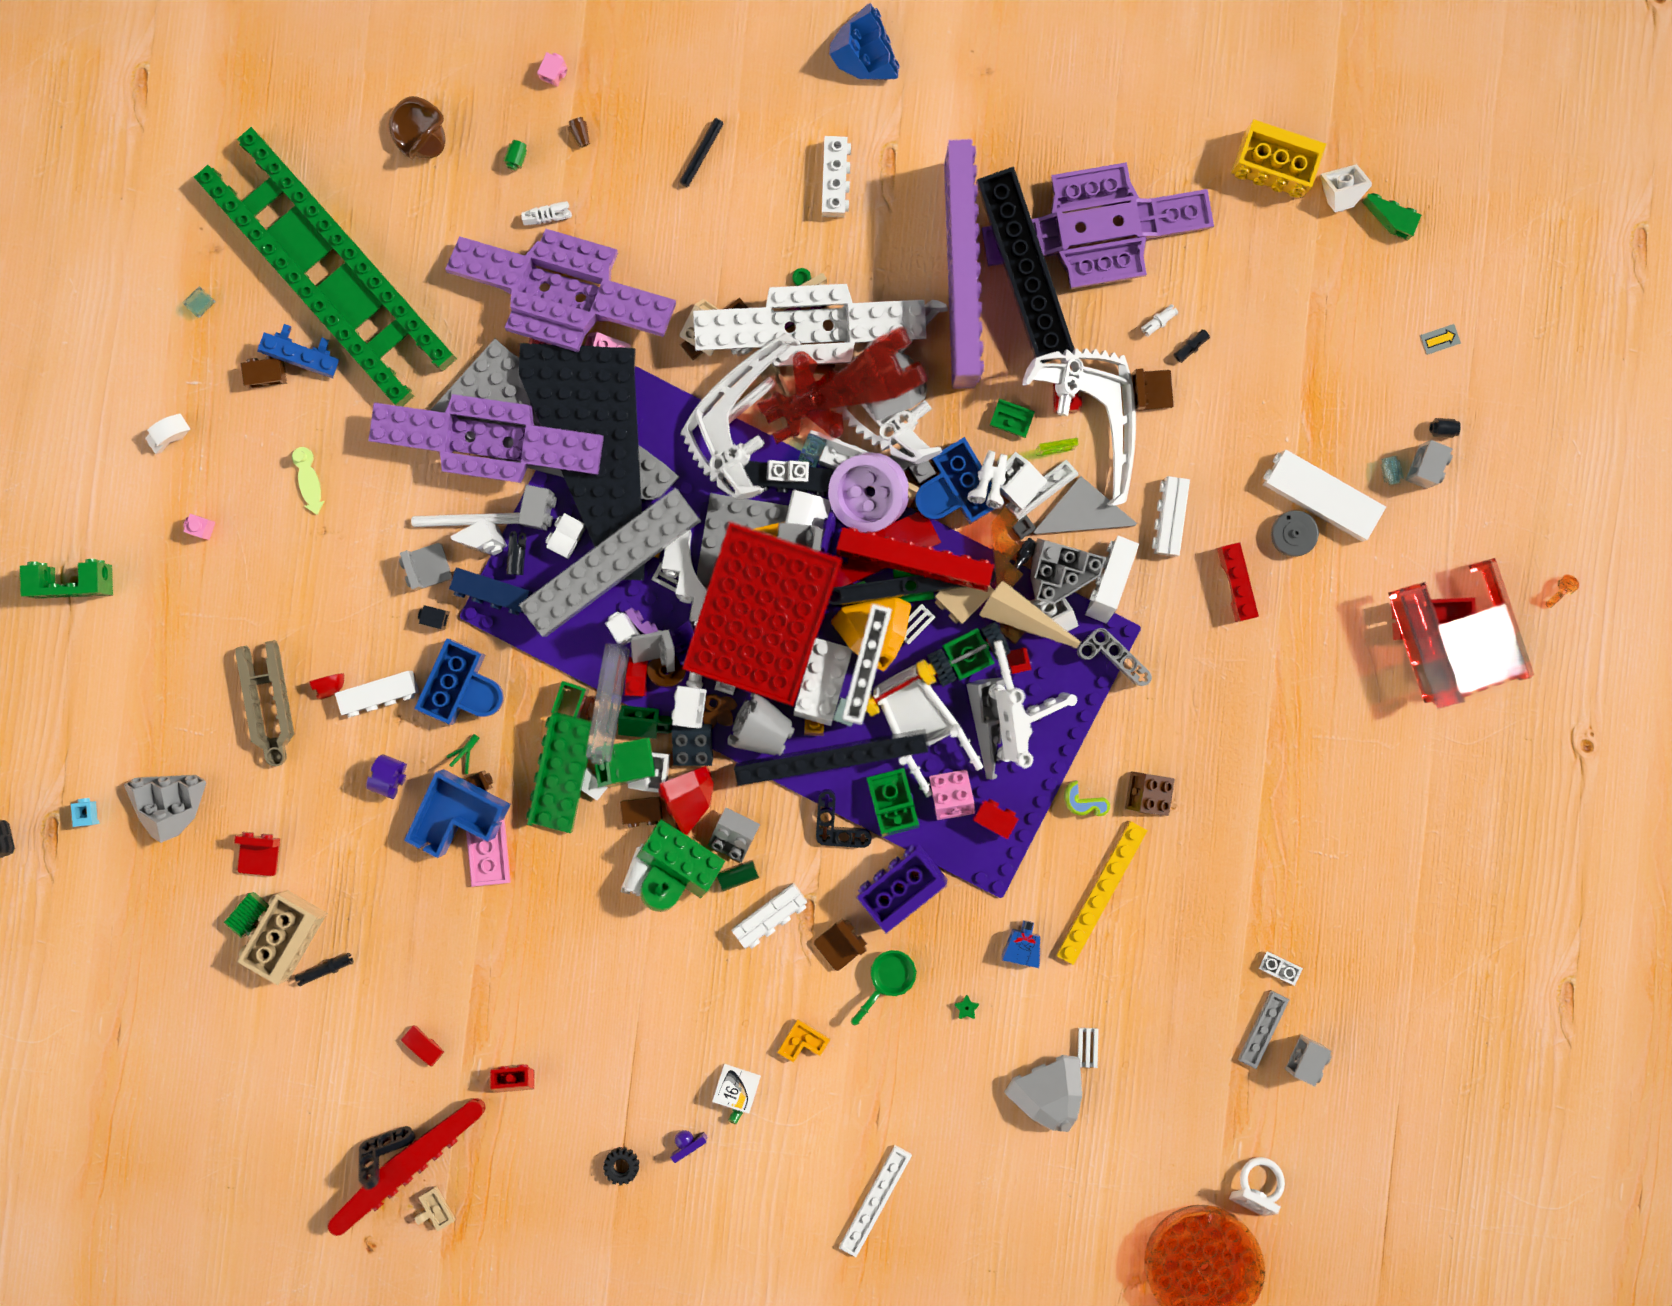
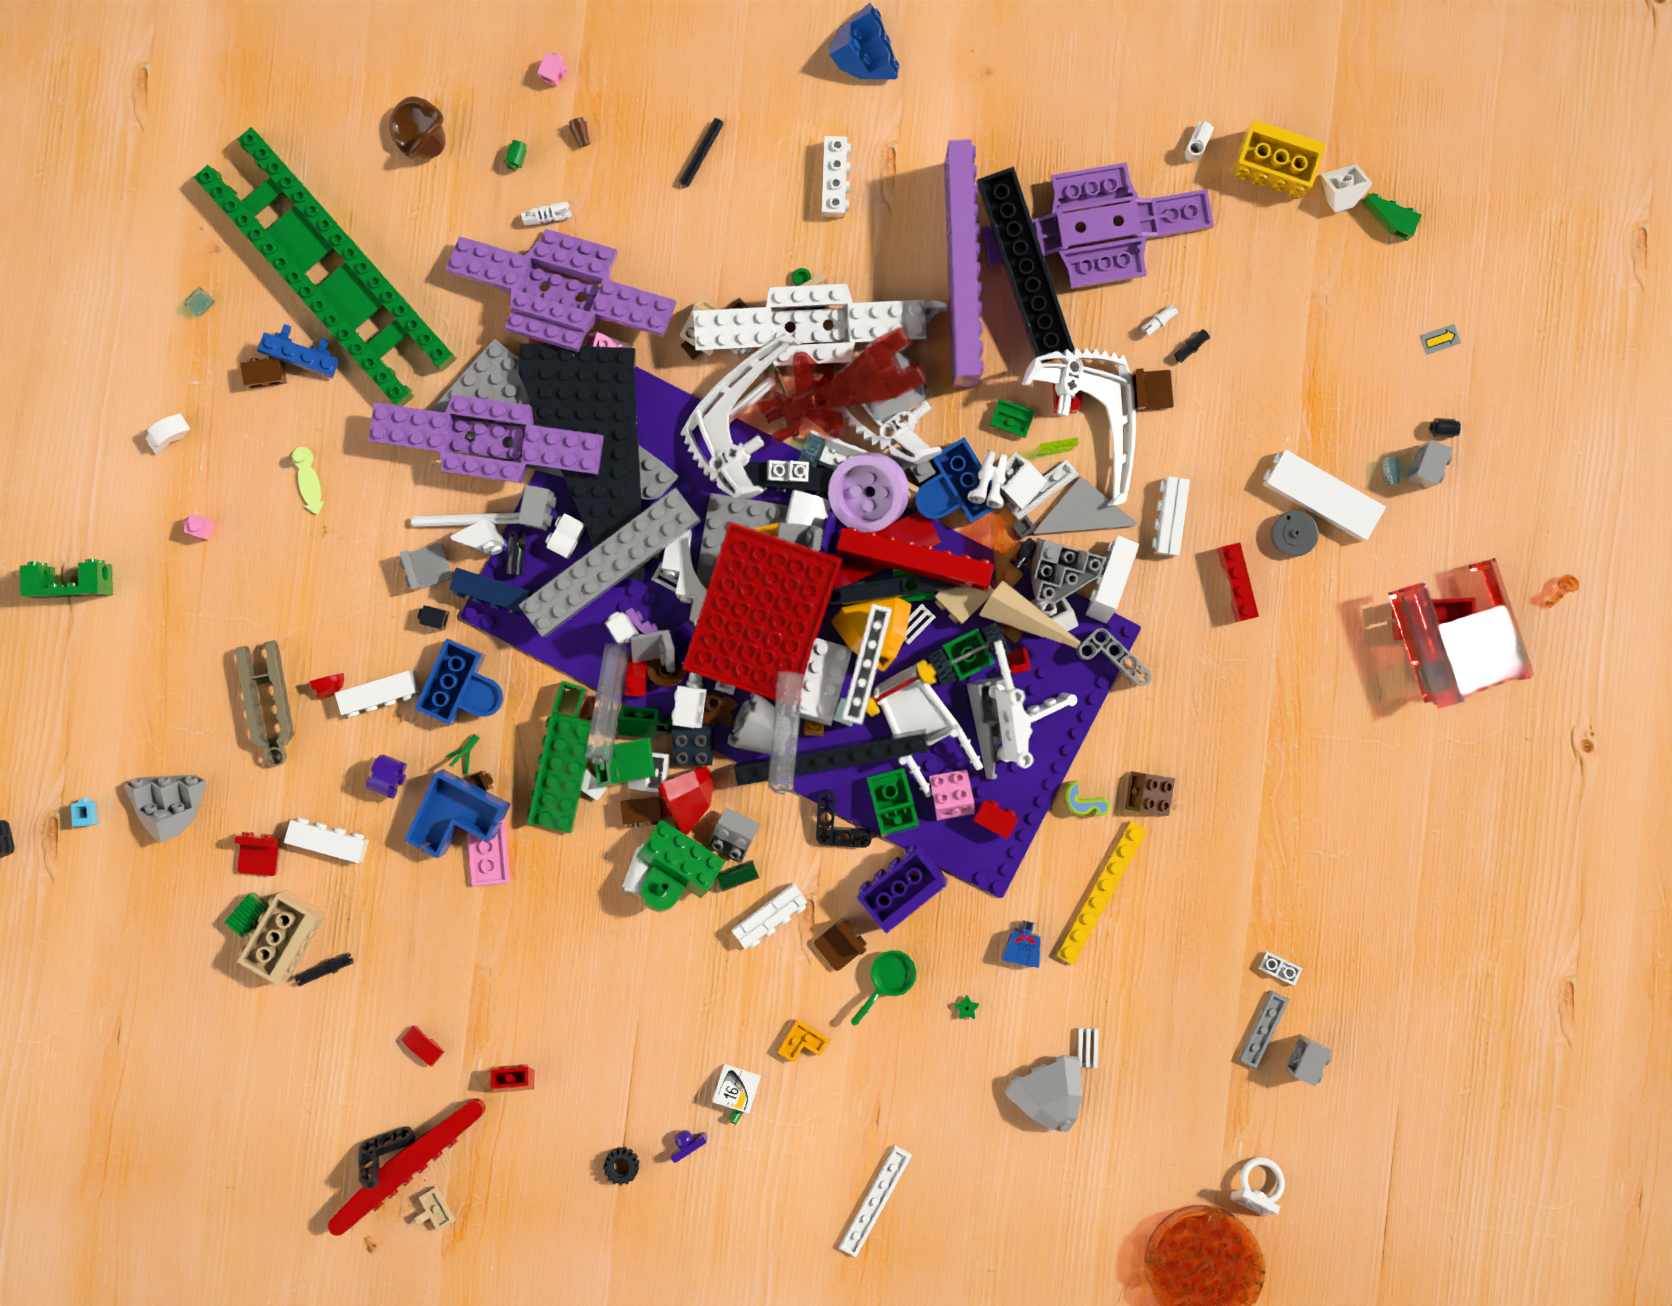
(326, 840): none -> white brick
(785, 732): none -> clear brick
(1199, 141): none -> white piece

